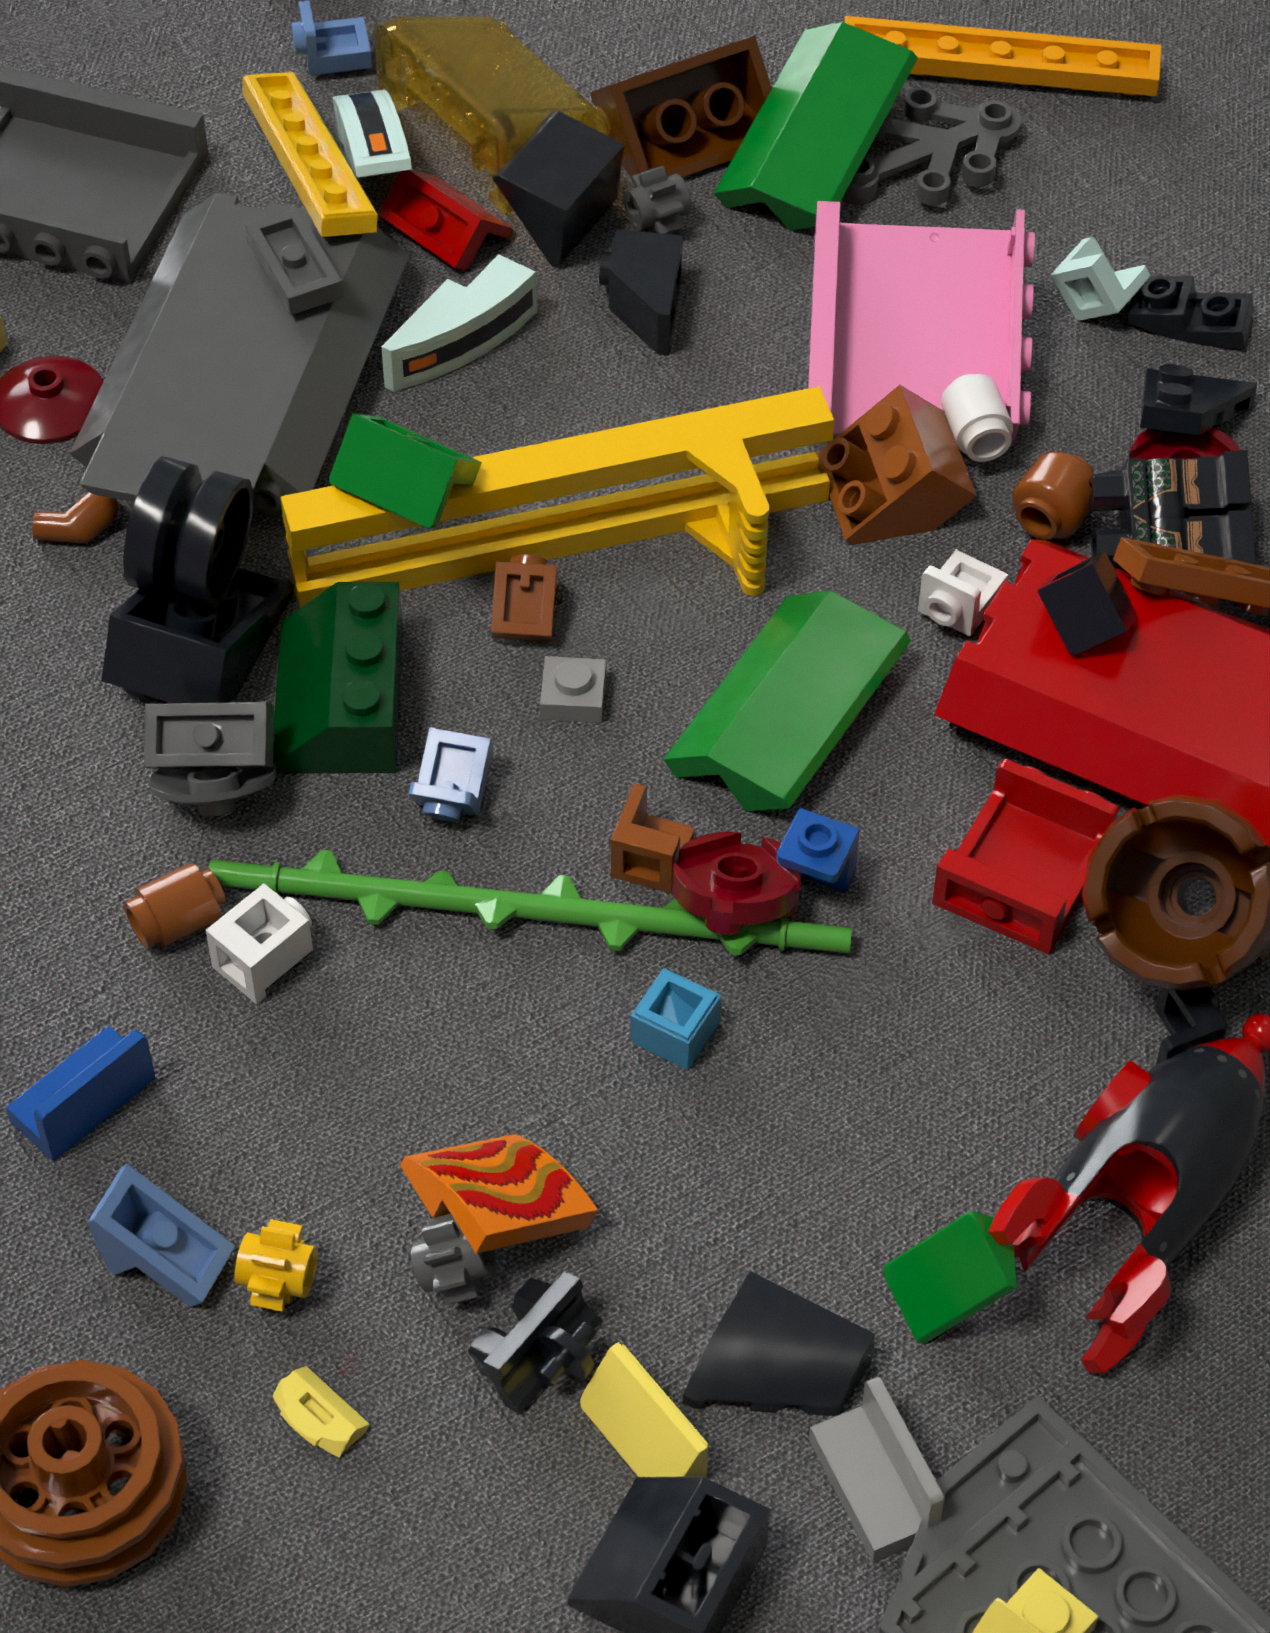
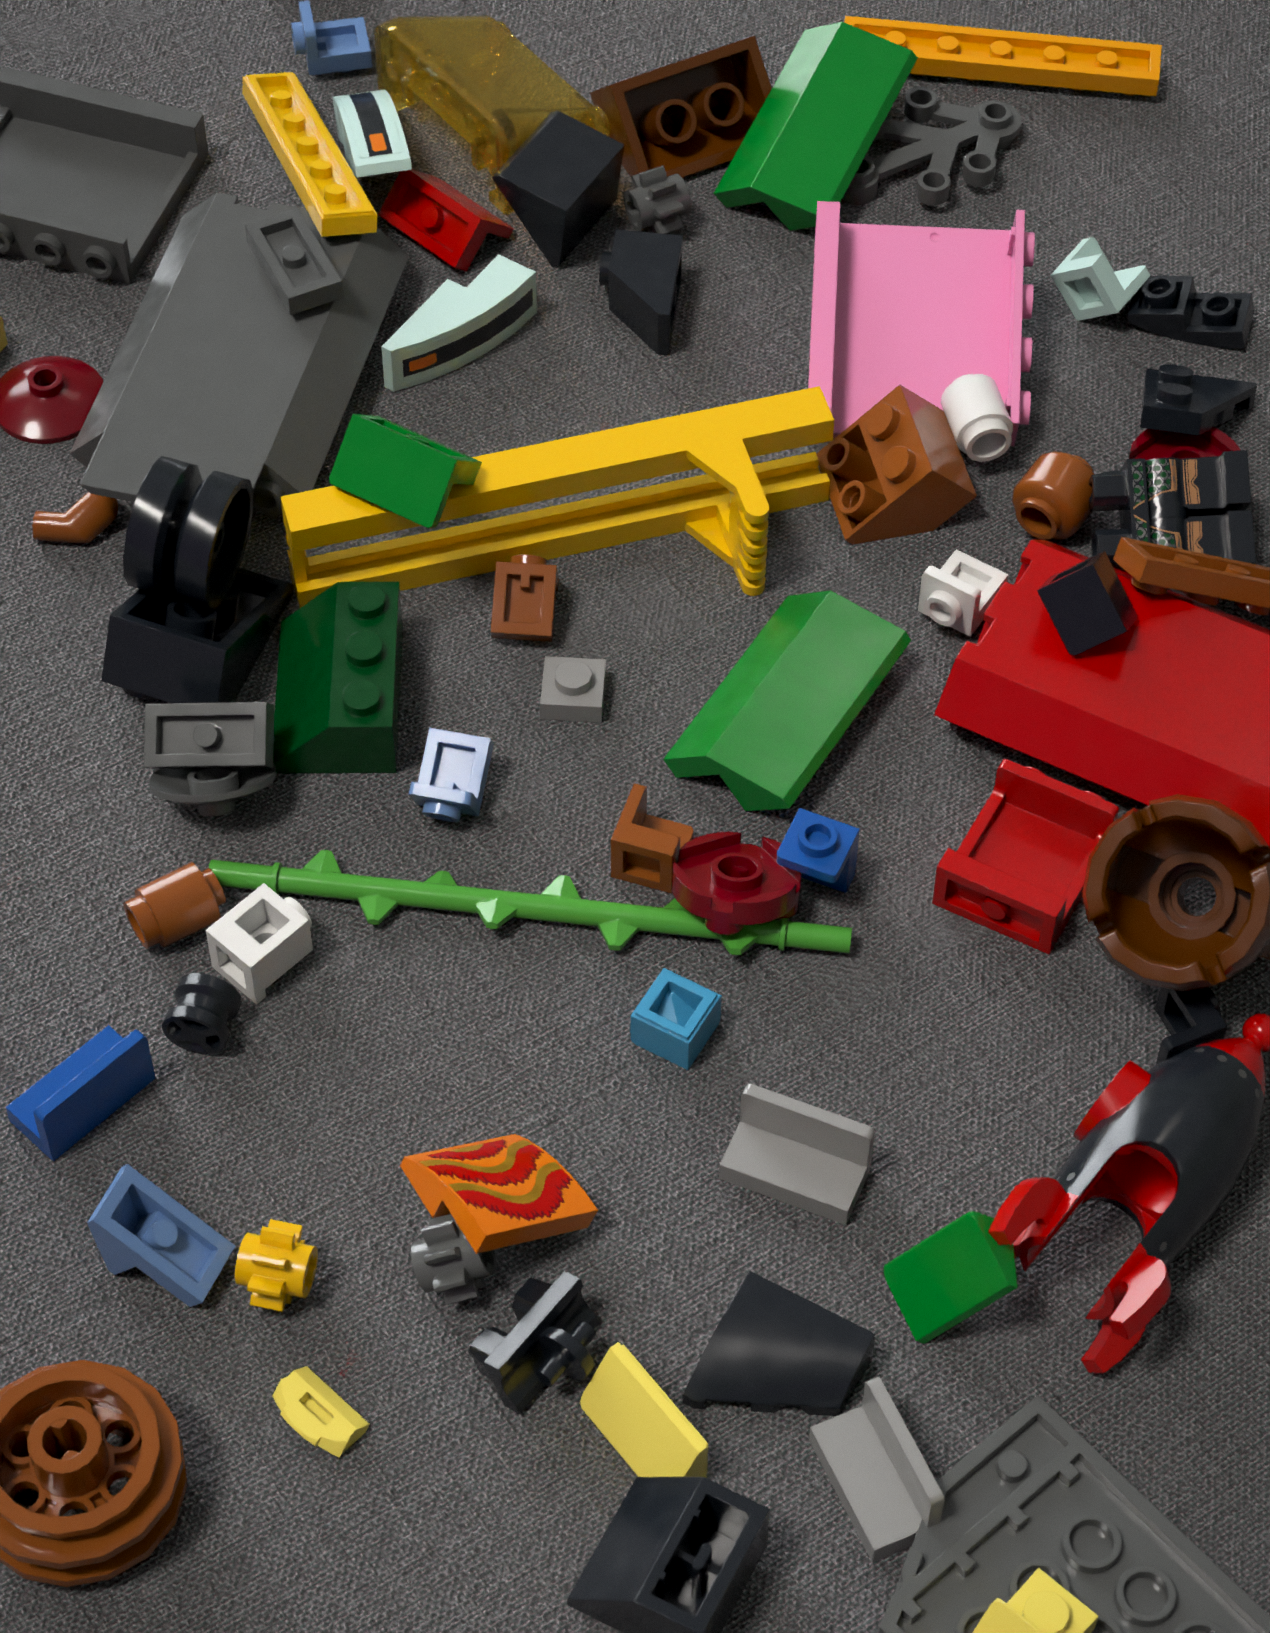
(202, 1013): none -> black wheel
(798, 1154): none -> light grey panel

